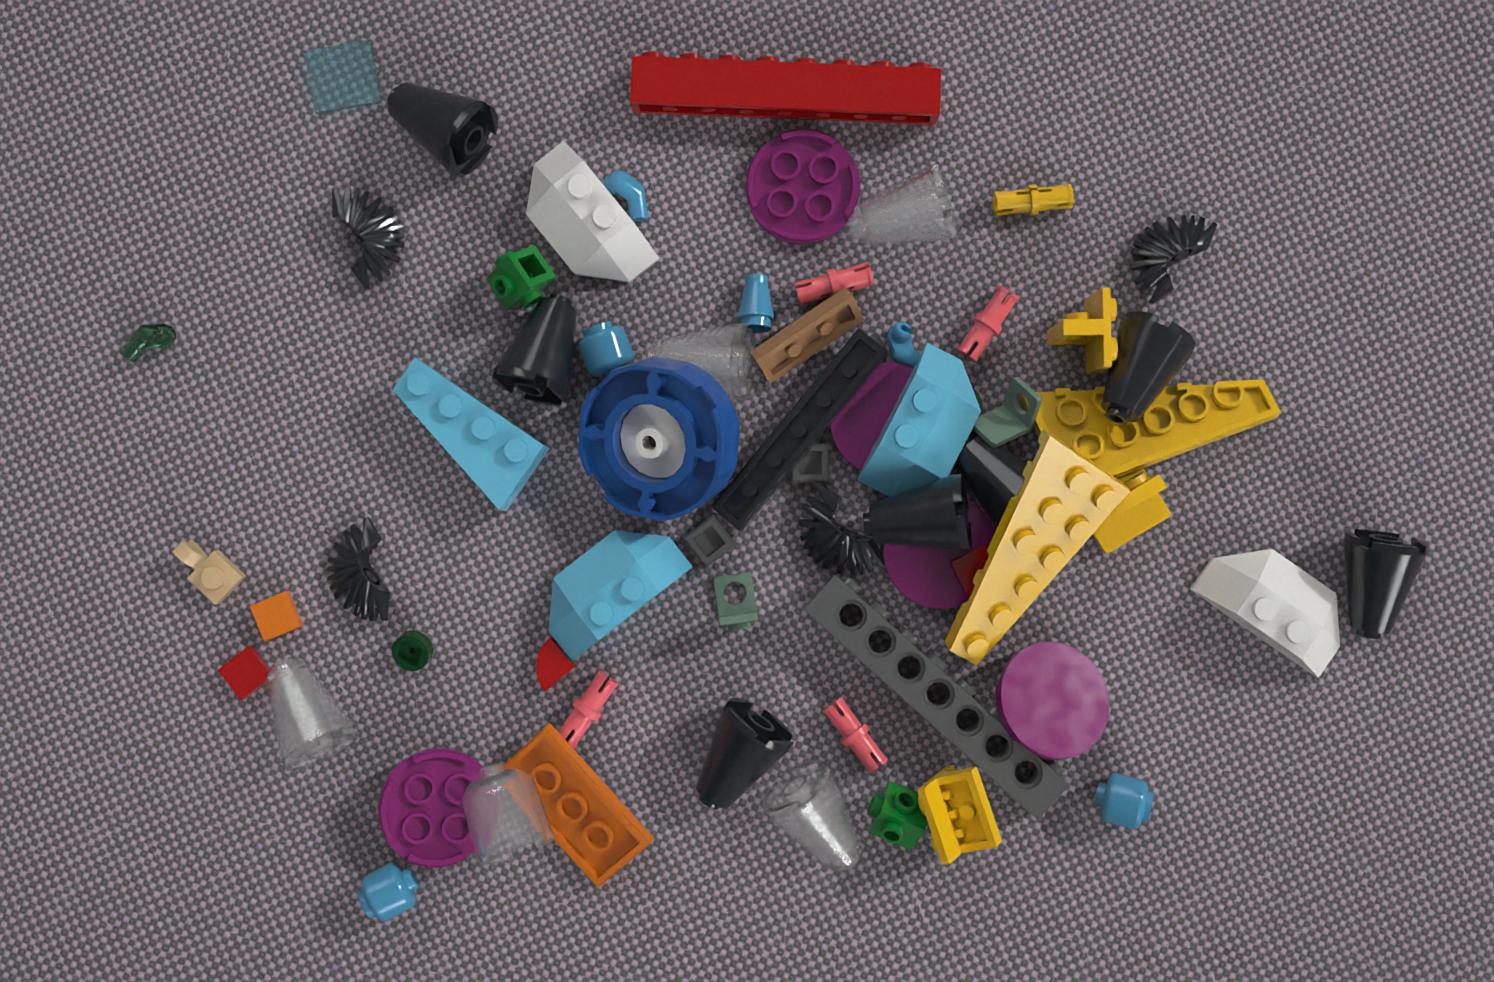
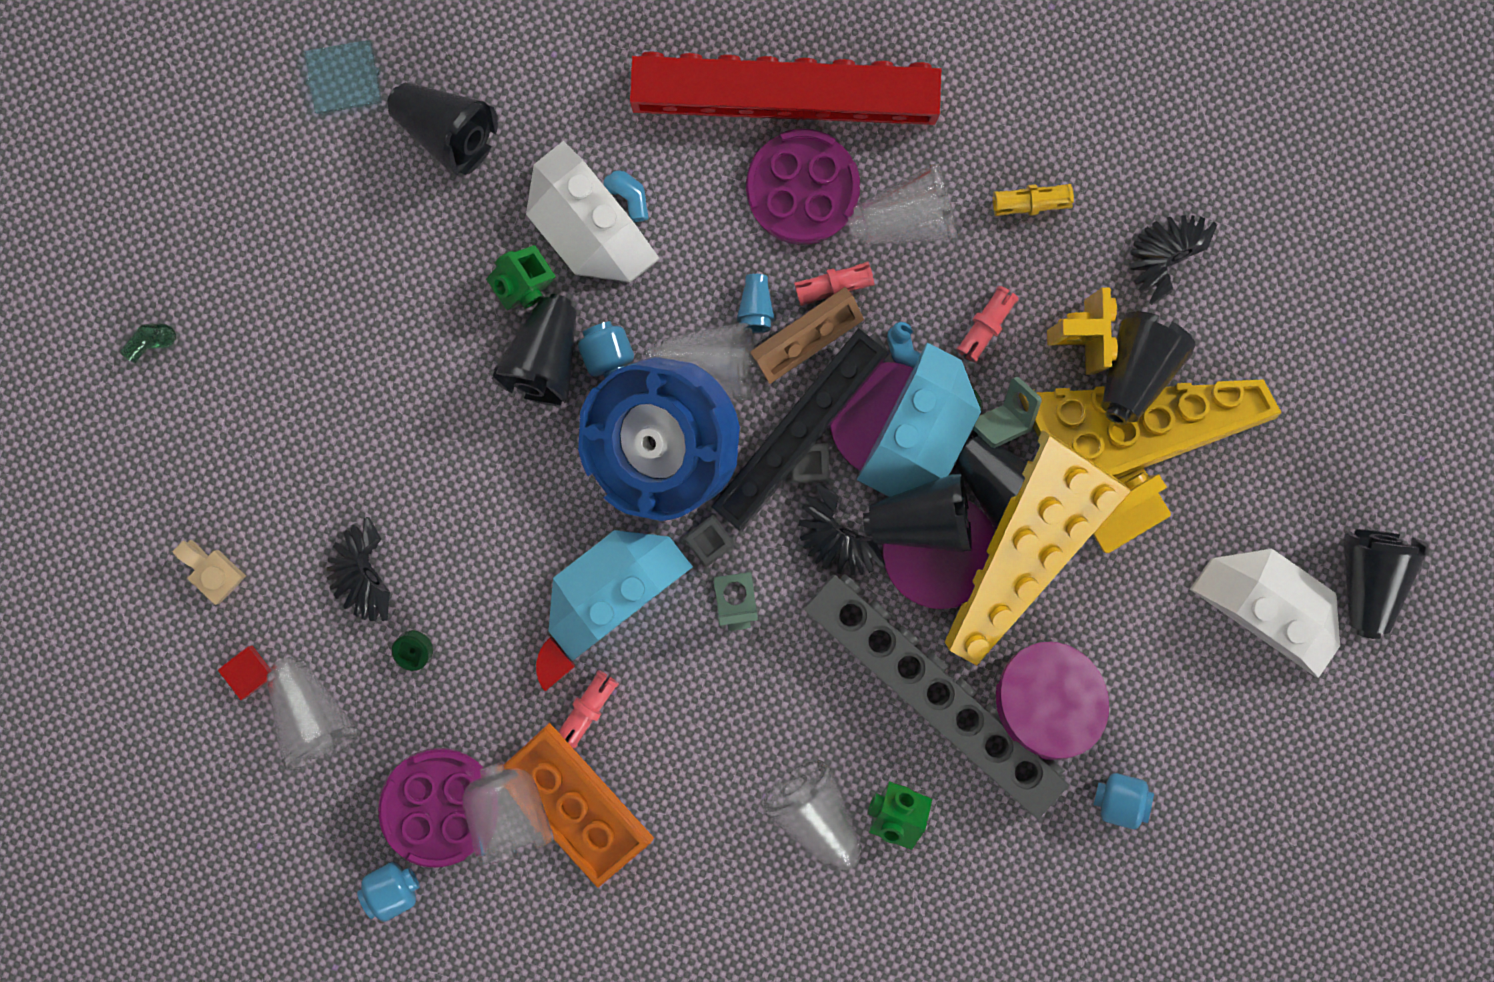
(276, 615): orange tile -> none
(371, 230): black hair -> none
(478, 438): medium azure wedge -> none
(740, 753): black cone -> none
(855, 735): coral pin -> none
(958, 813): yellow bracket -> none
(967, 566): red tile -> none

